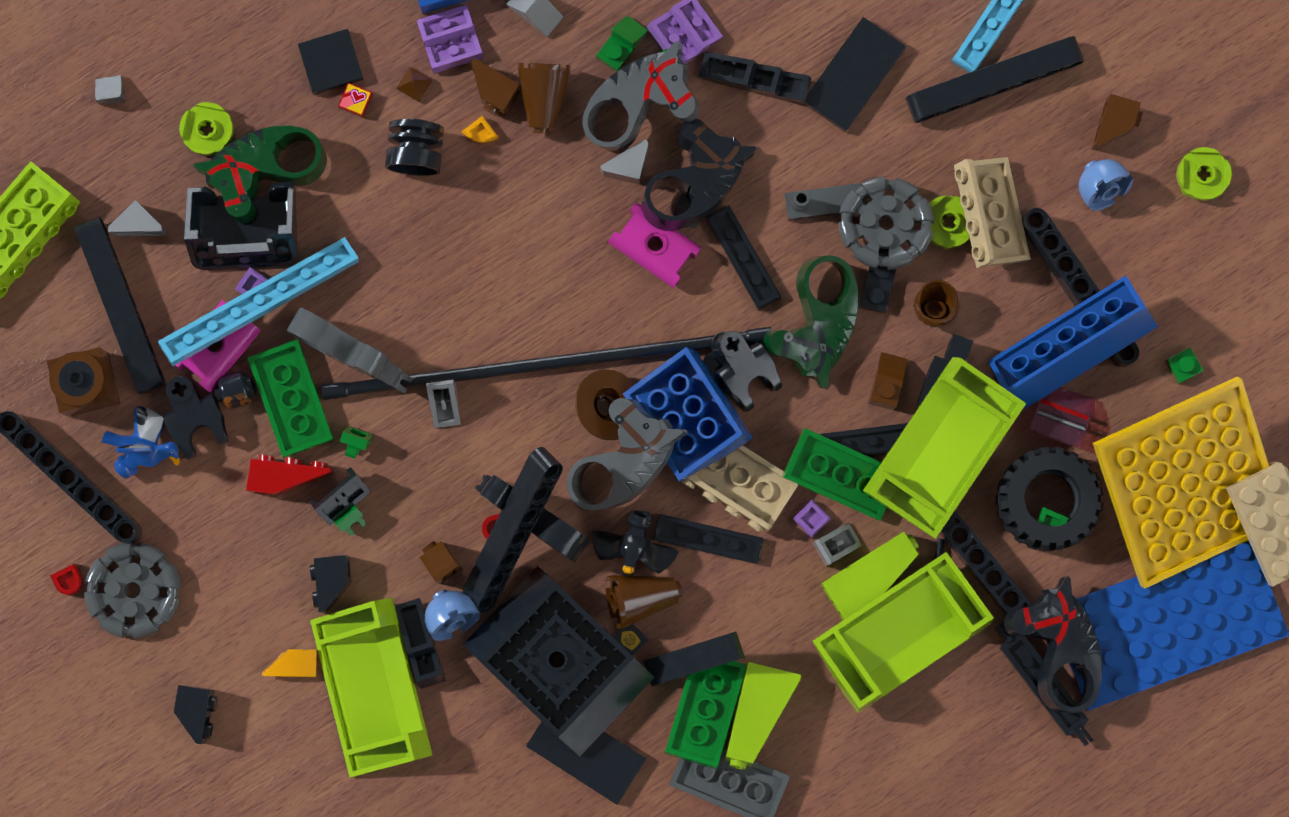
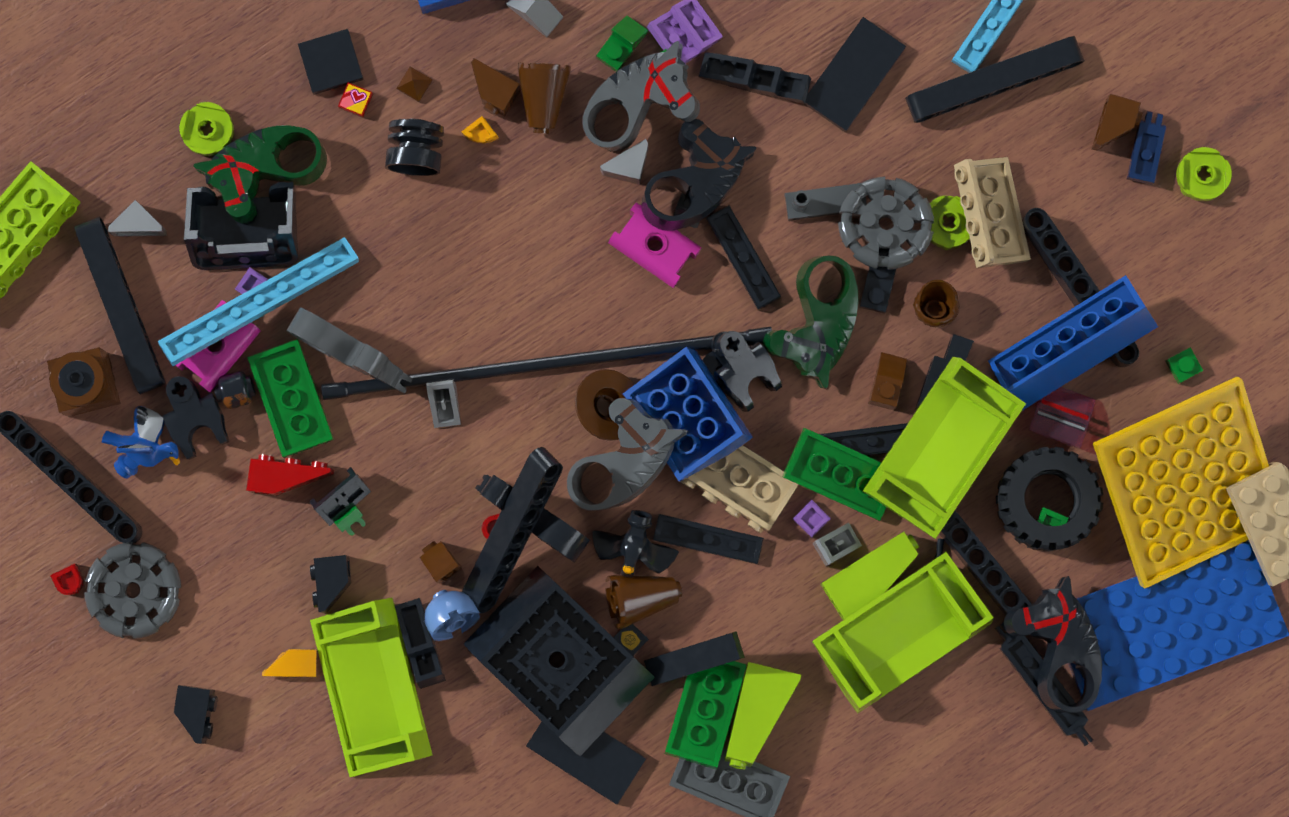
(109, 90): slope -> none
(356, 440): green tile -> none
(450, 39): medium lavender slope -> none
(1102, 182): medium blue cylinder -> none
(1147, 150): none -> dark blue hinge

